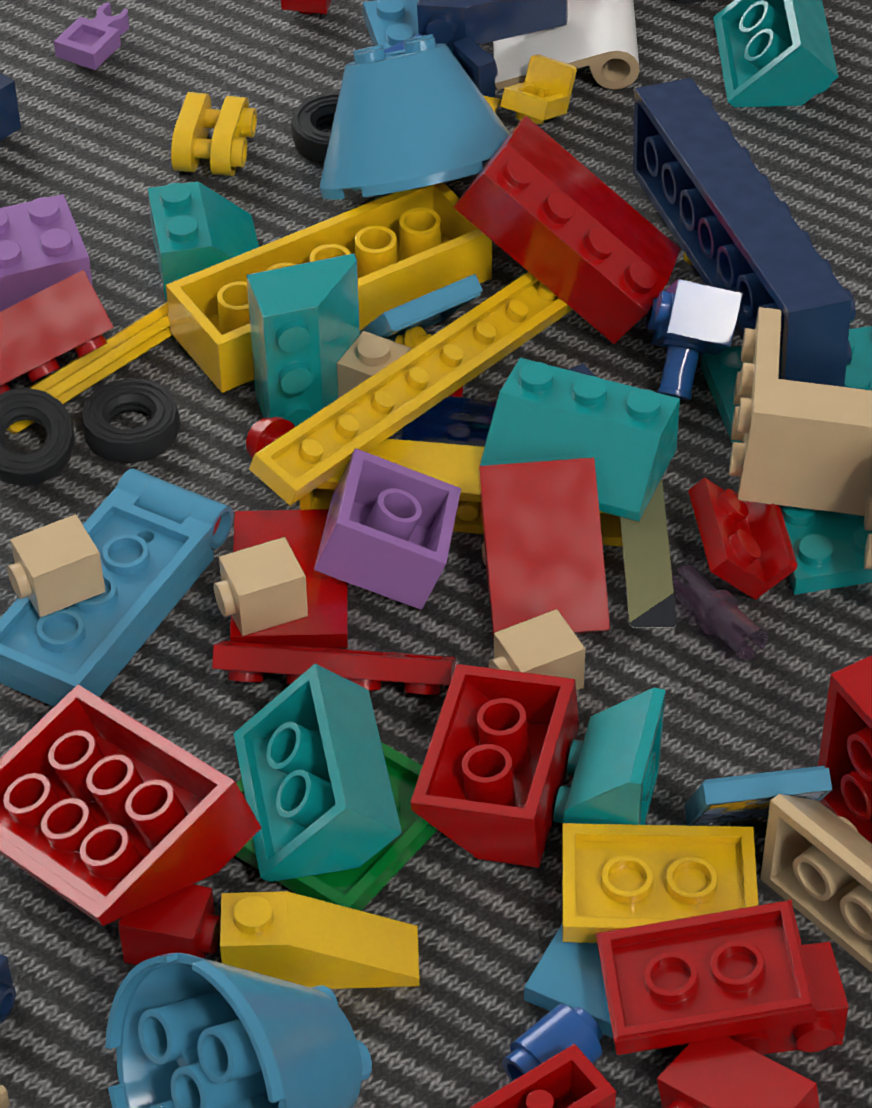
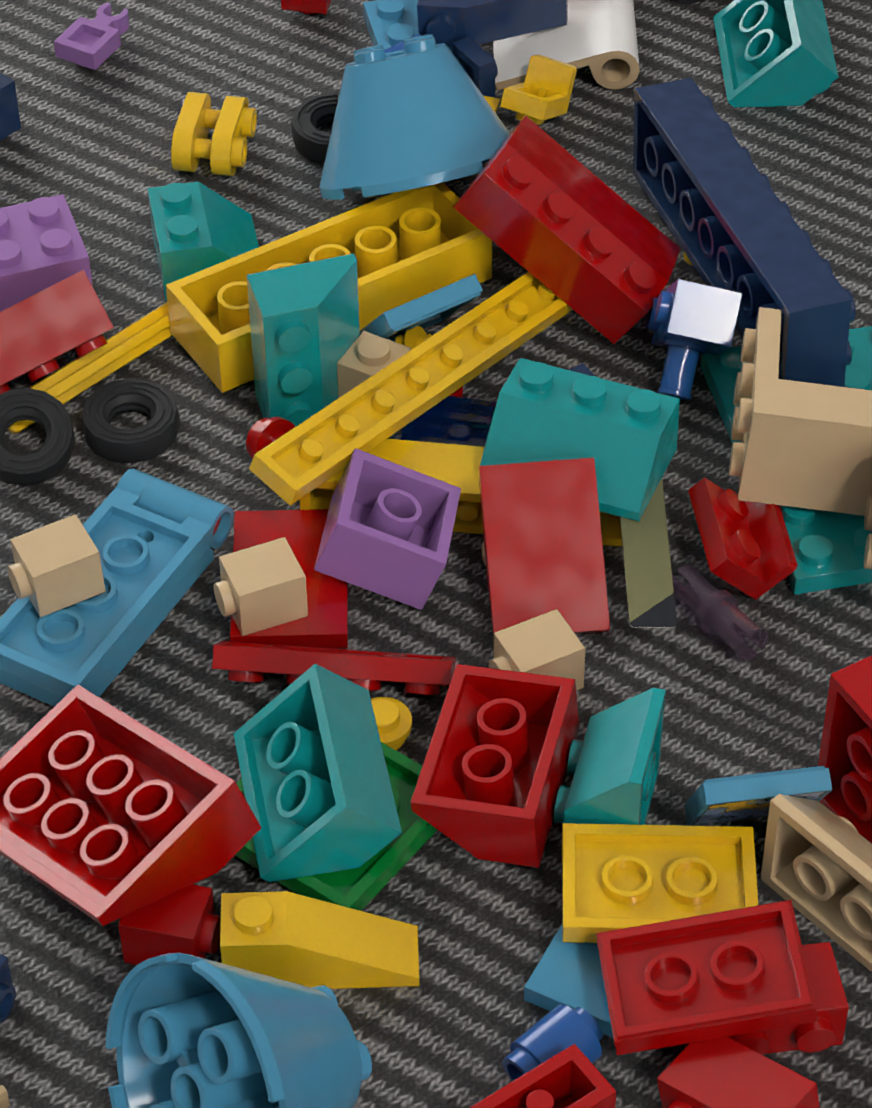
(392, 721): none -> yellow plate

